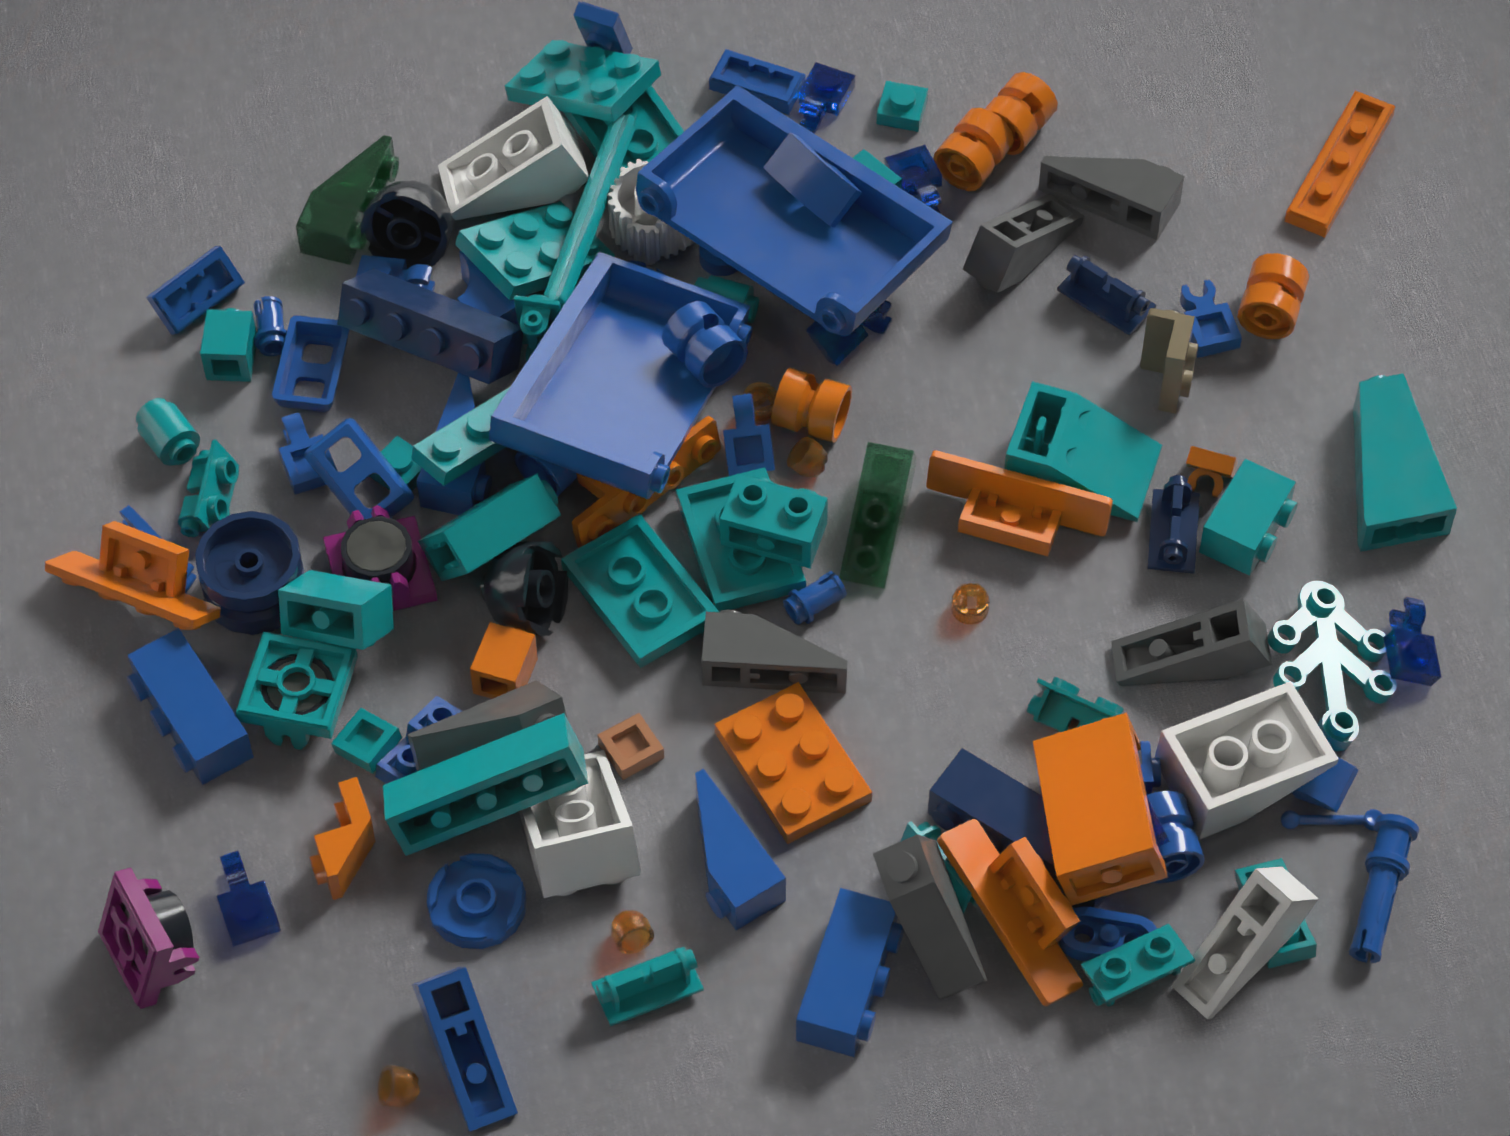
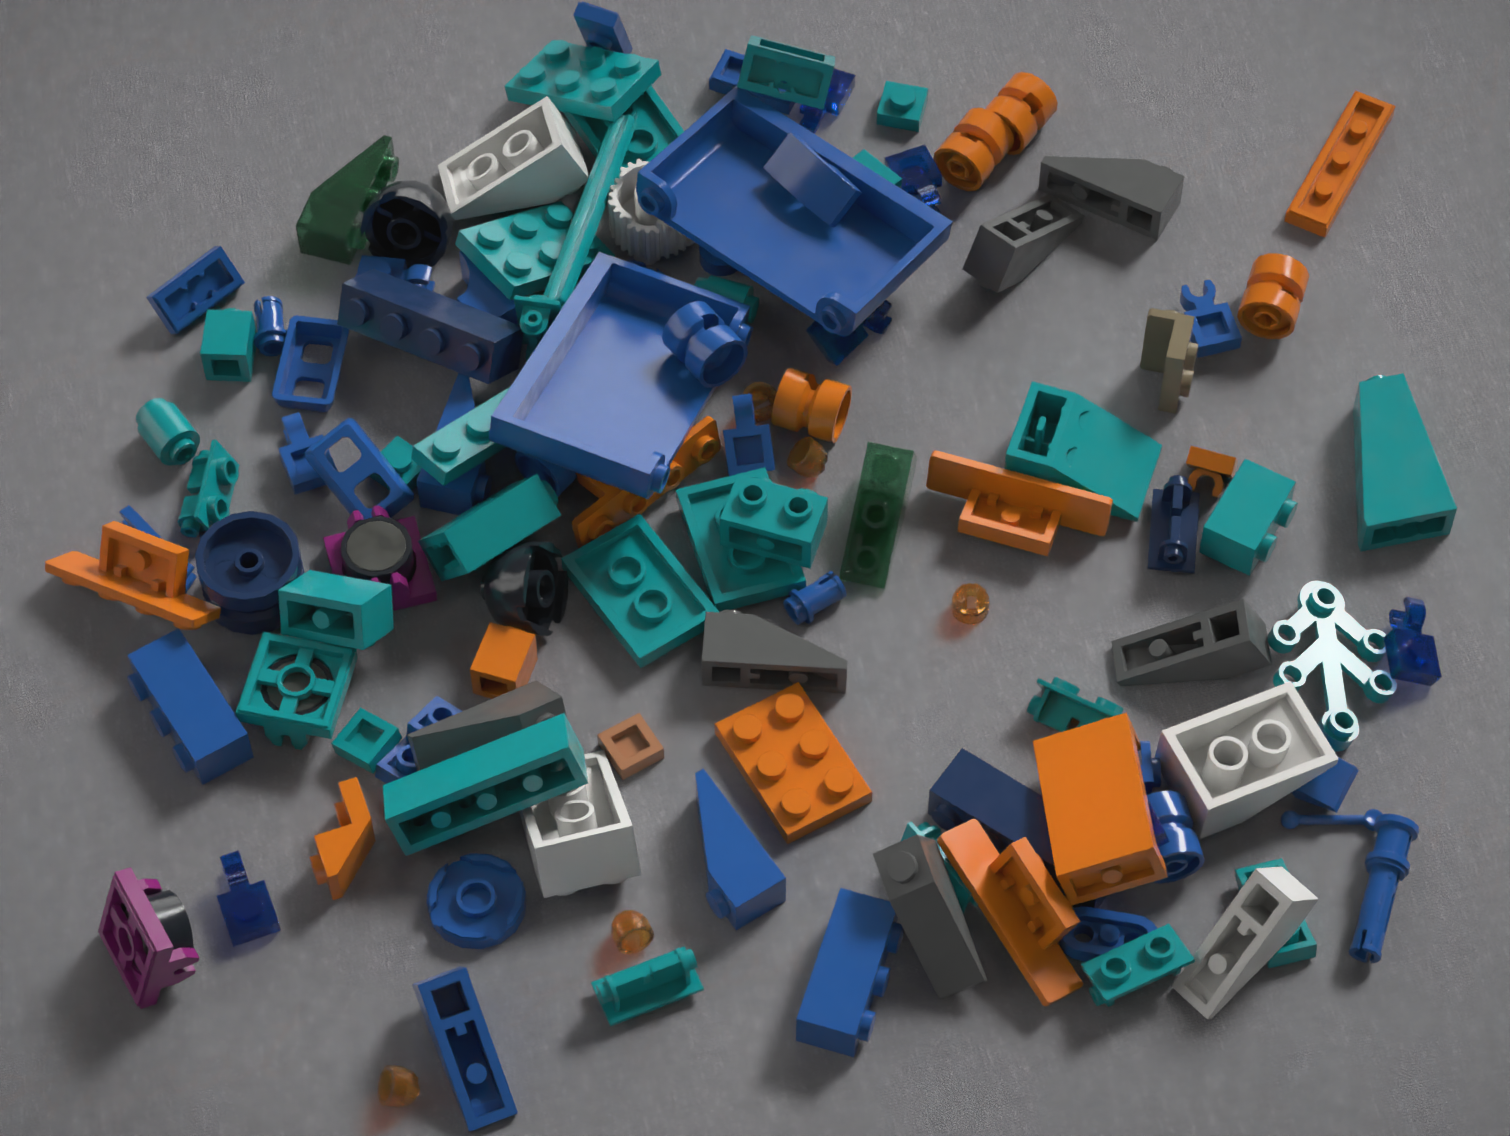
(804, 70): none -> teal window
(1105, 295): dark blue hinge -> none

